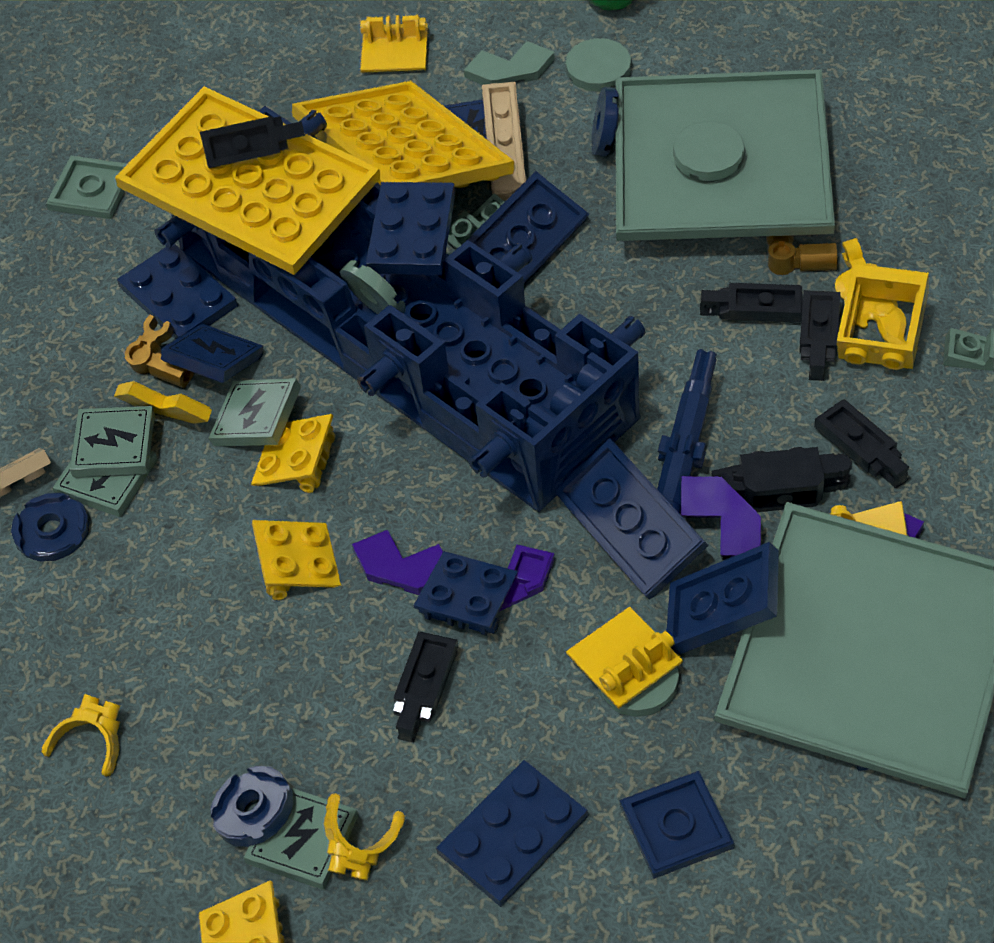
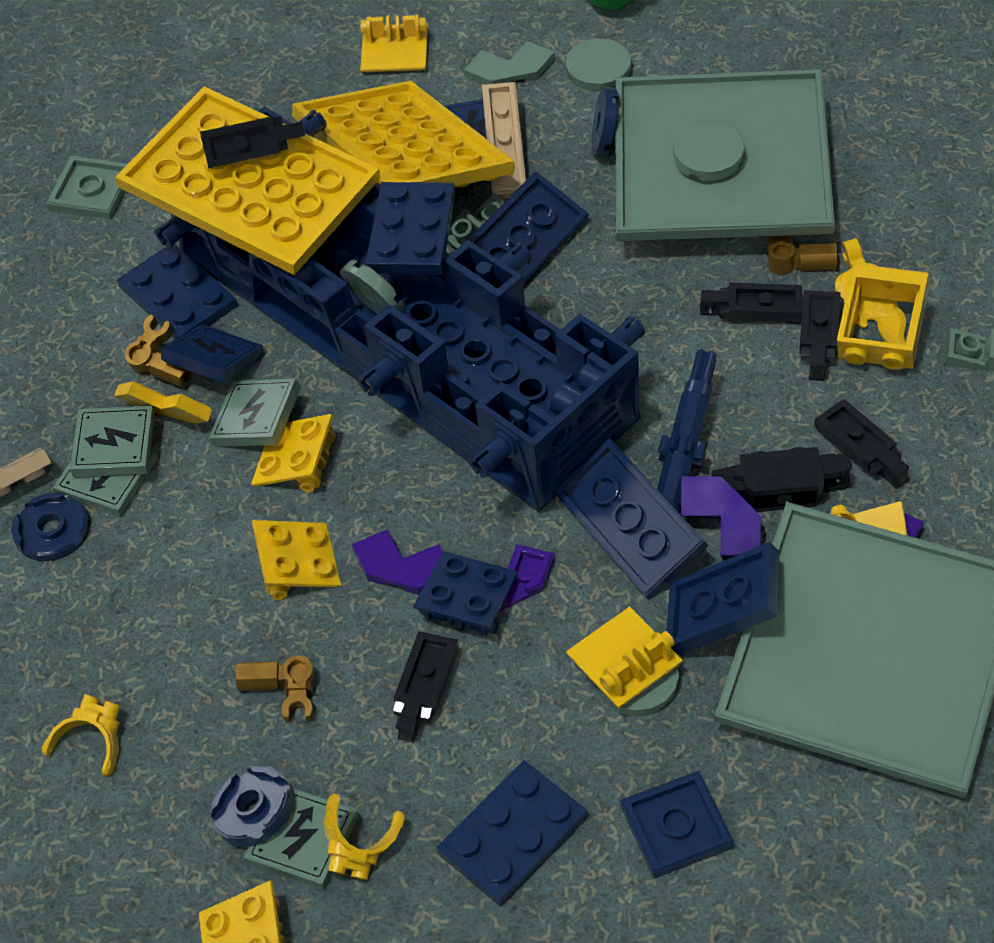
(294, 674): none -> pearl gold bar

